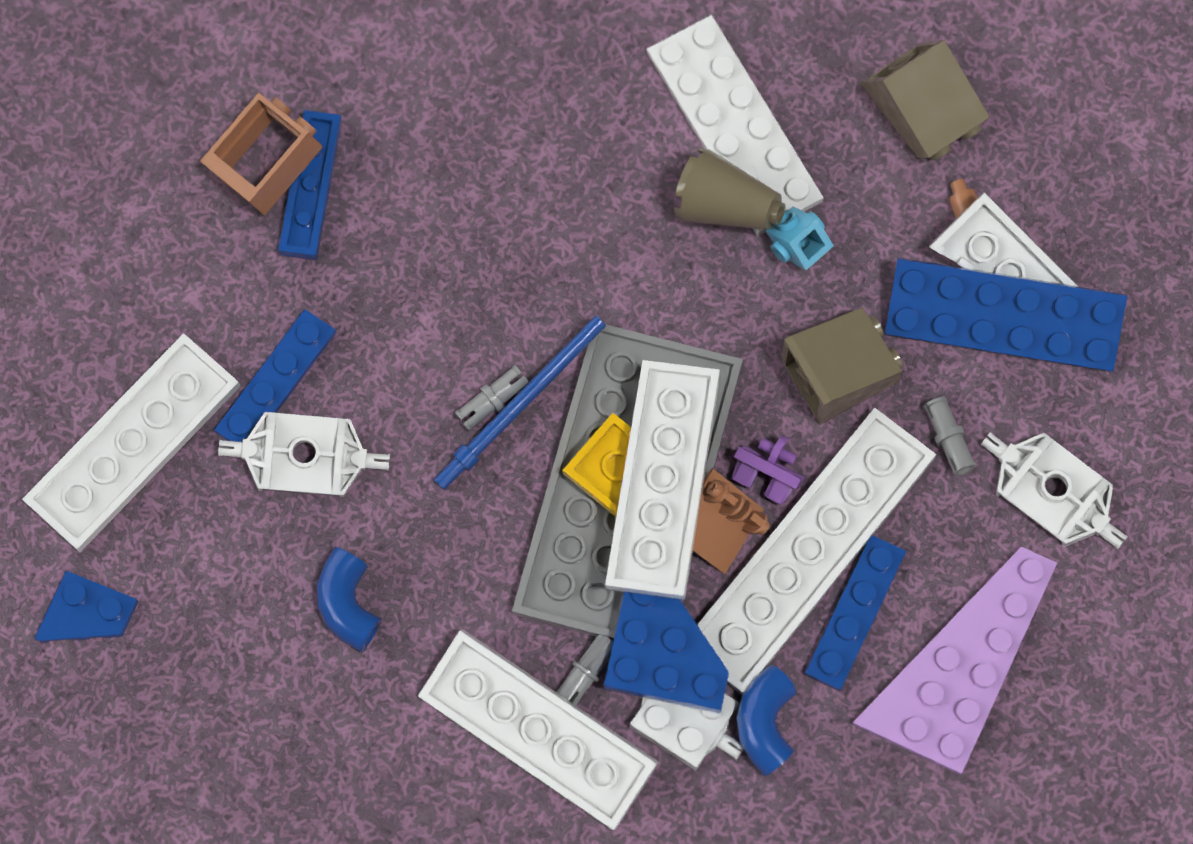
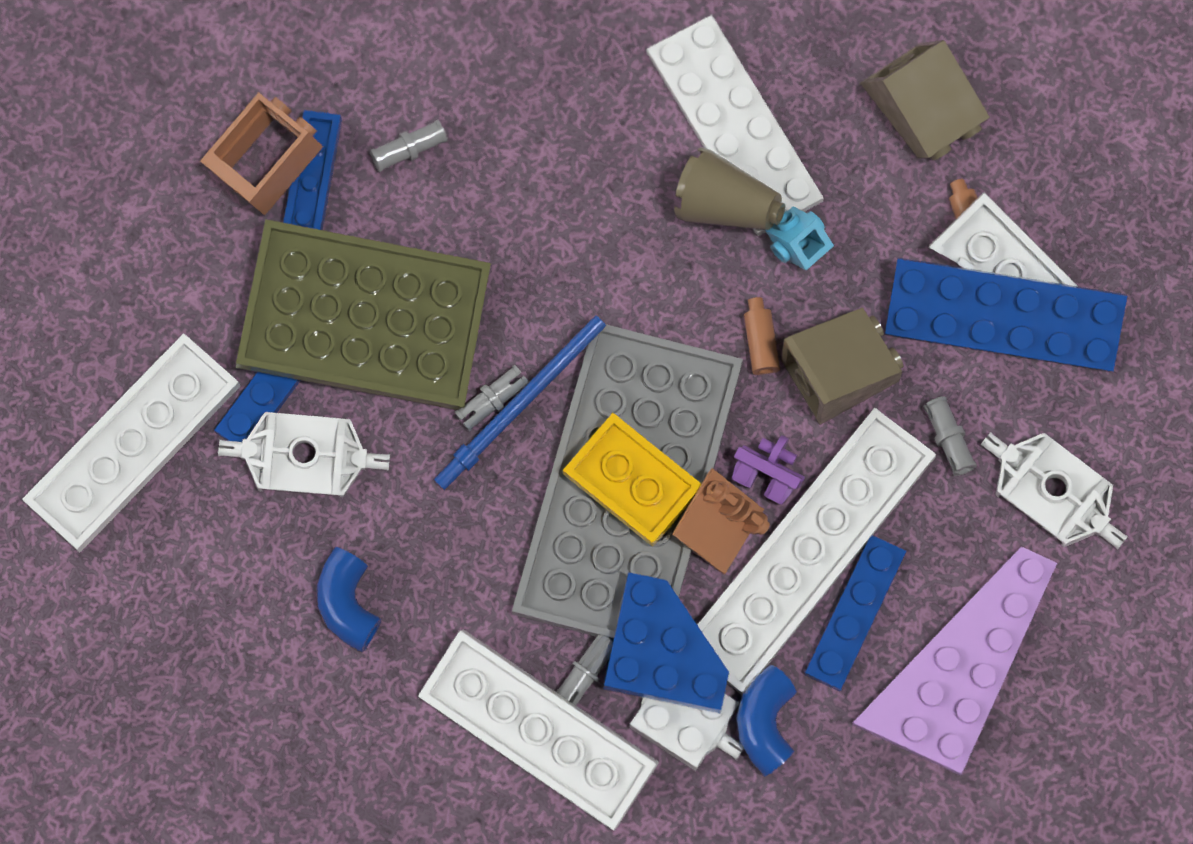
(85, 611): blue wing -> none
(363, 315): none -> olive plate
(408, 145): none -> light grey pin
(663, 480): white plate -> none
(761, 338): none -> nougat cylinder

